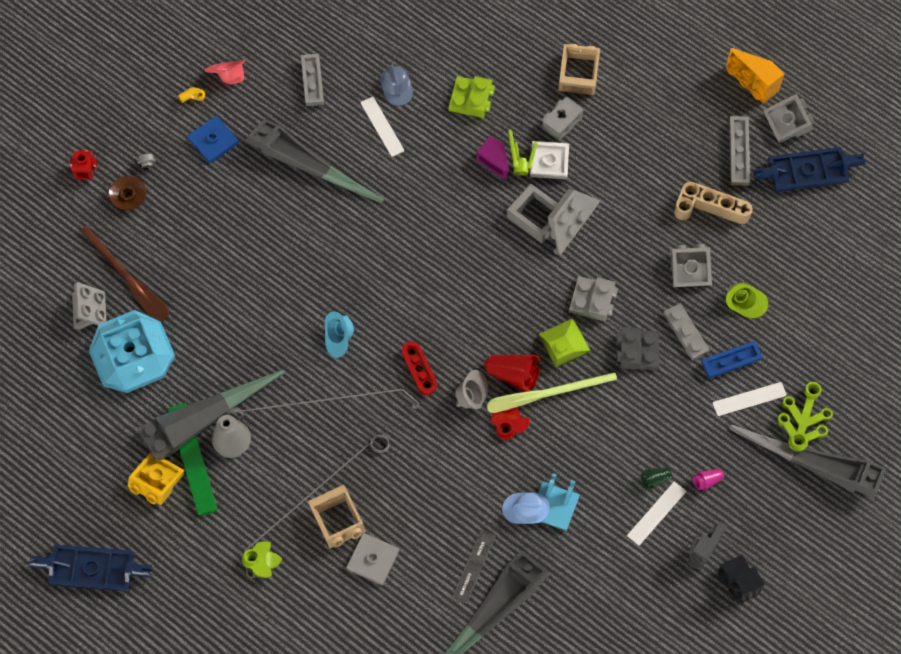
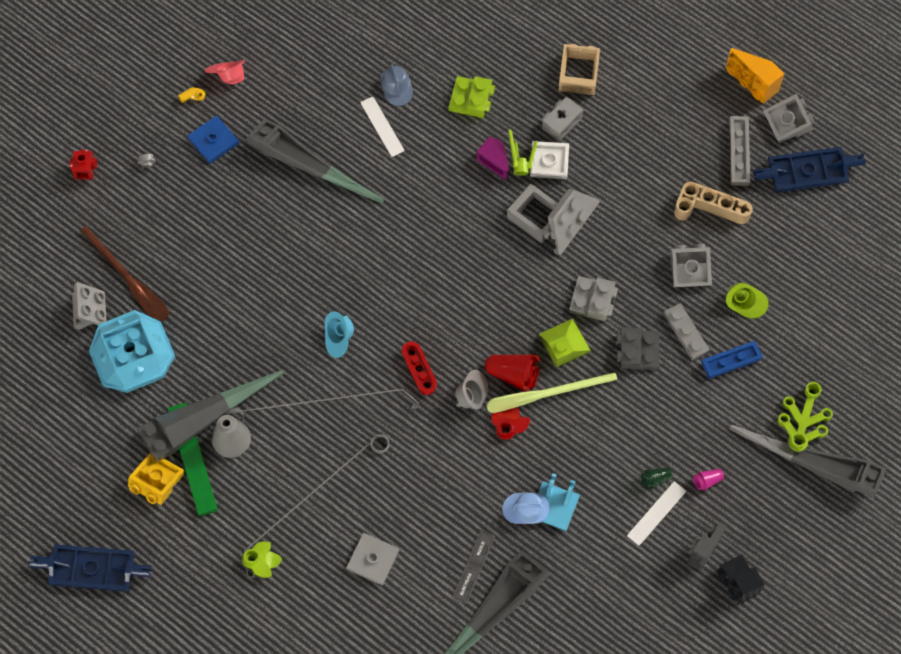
(125, 186): reddish brown dish -> none
(312, 80): light grey plate -> none
(328, 501): tan window -> none
(749, 399): white sticker -> none

